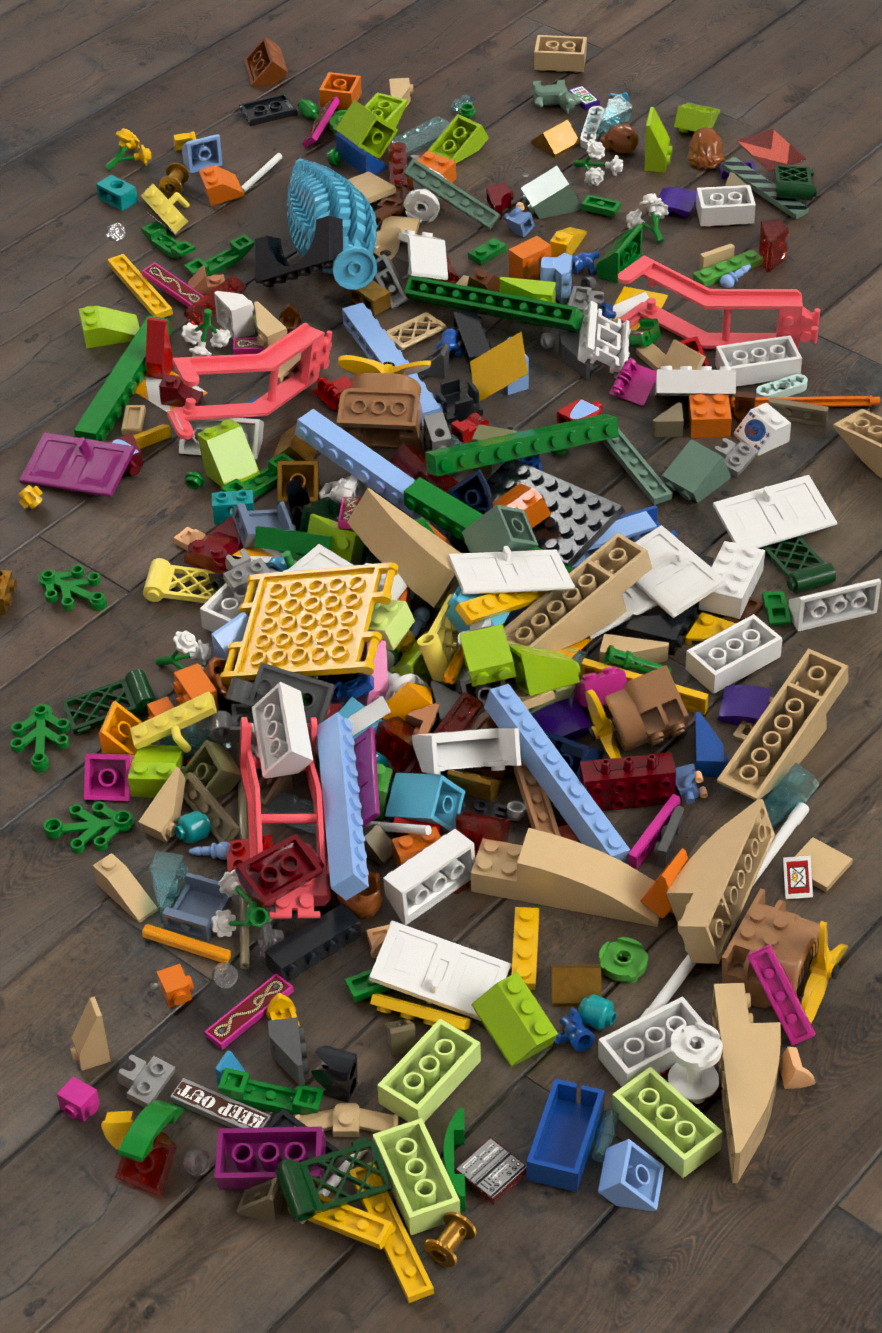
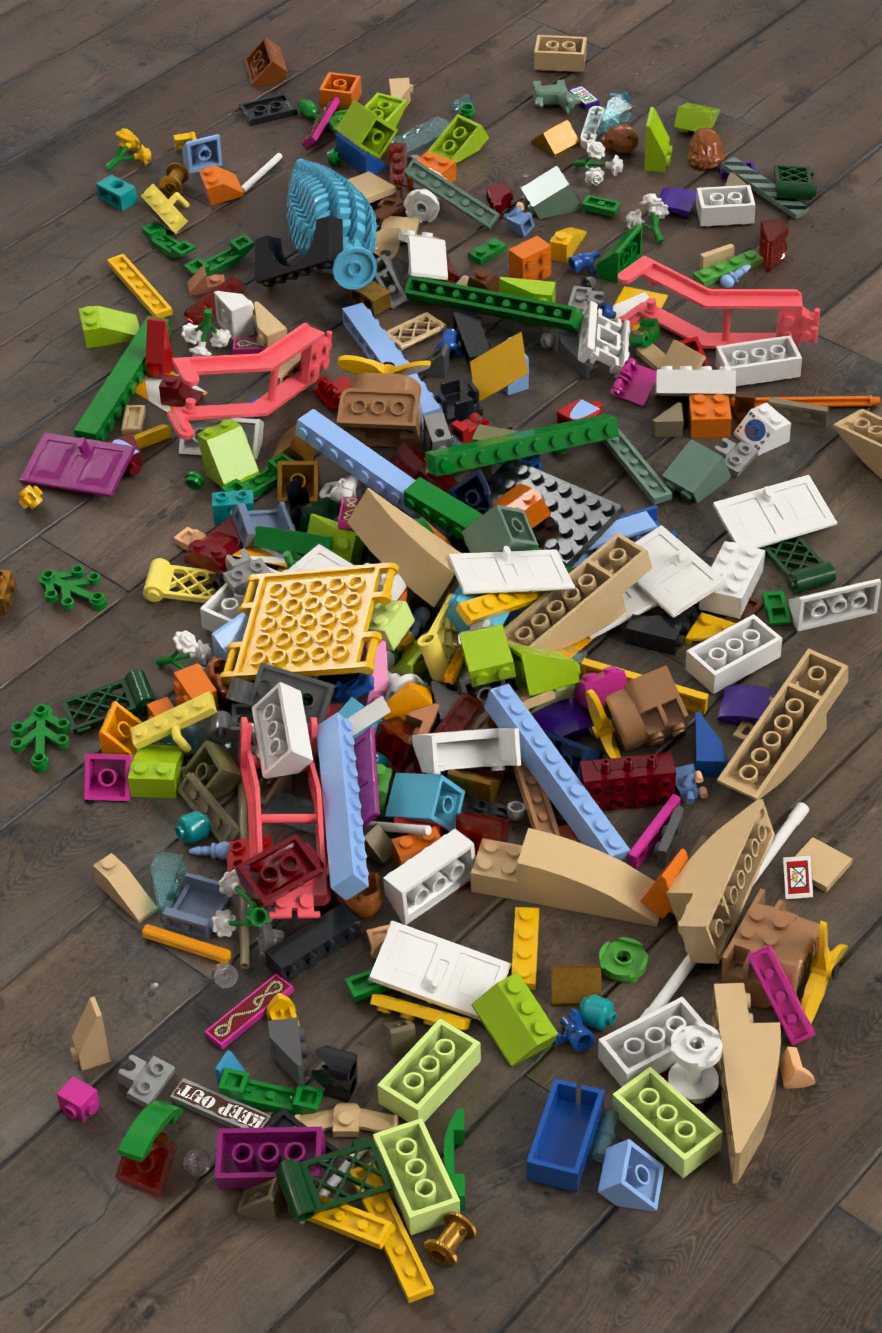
(115, 232): clear tile -> none
(116, 822): green plant -> none
(116, 1126): yellow tile -> none
(165, 809): tan slope -> none
(171, 285): tile -> none
(175, 985): orange brick -> none
(277, 564): dark azure tile -> none
(290, 318): reddish brown tile -> none
(491, 1170): tile -> none
(560, 271): light blue piece -> none
(626, 660): green pin -> none
(646, 649): tan slope -> none
(771, 149): clear red sticker -> none
(792, 384): light aqua beam -> none
(792, 789): clear light blue slope -> none

